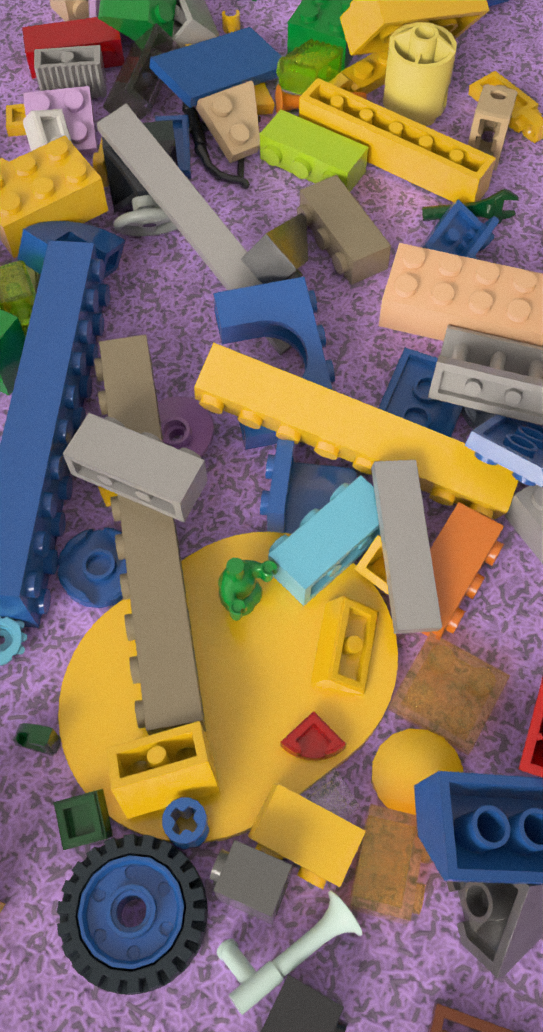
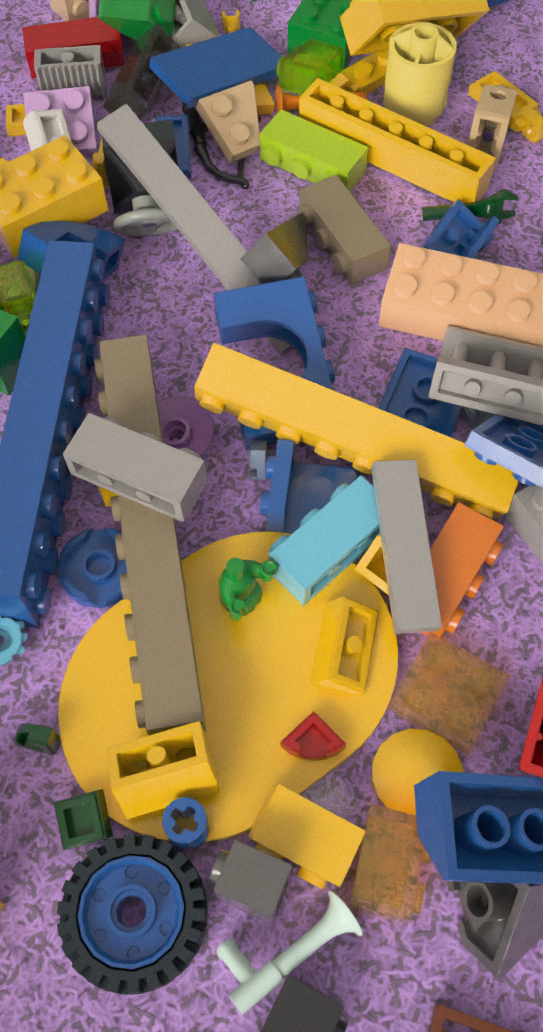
(258, 459): none -> sand blue tile

